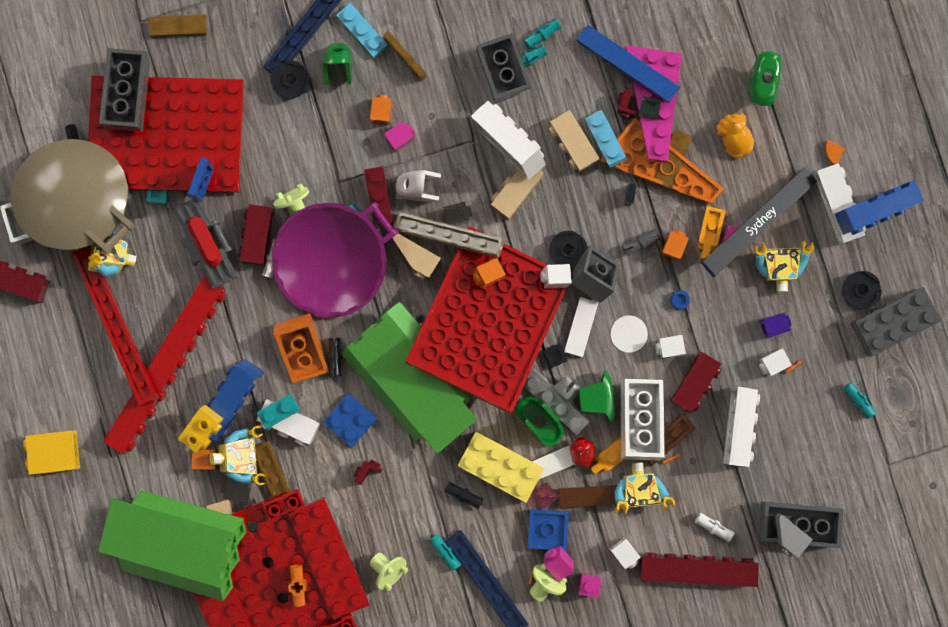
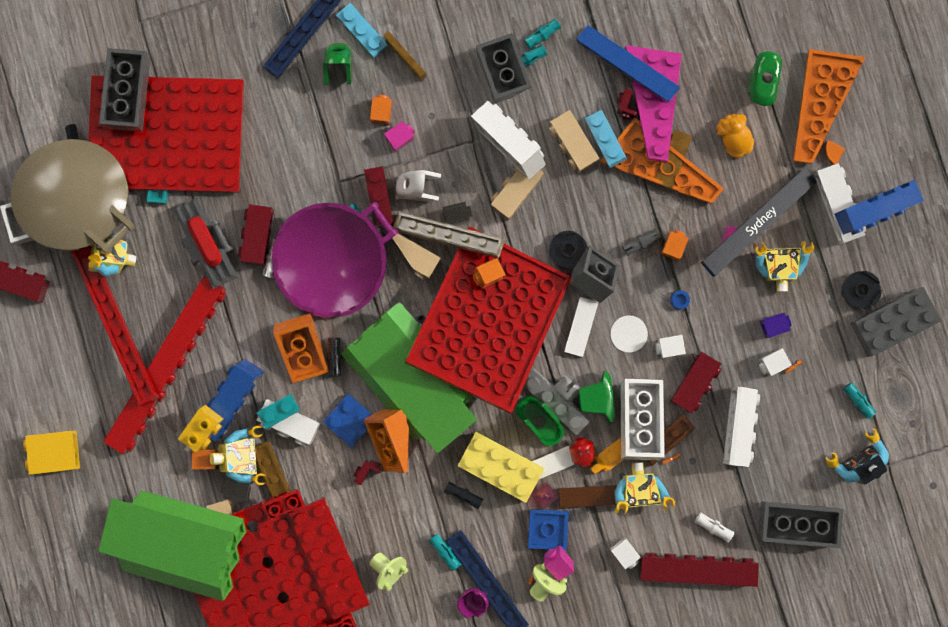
(177, 25): pearl gold tile -> none
(201, 180): blue tile -> none
(292, 199): yellowish green piece -> none
(297, 594): orange axle -> none
(299, 74): black plate -> none
(390, 438): none -> orange slope
(472, 603): none -> magenta hair
(555, 356): black tile -> none
(556, 276): white brick -> none
(589, 585): dark pink brick -> none
(630, 194): black tile -> none
(649, 108): clear green tile -> none
(710, 230): light orange hinge -> none
(791, 537): light grey slope -> none
(823, 93): none -> orange wing
(865, 465): none -> torso

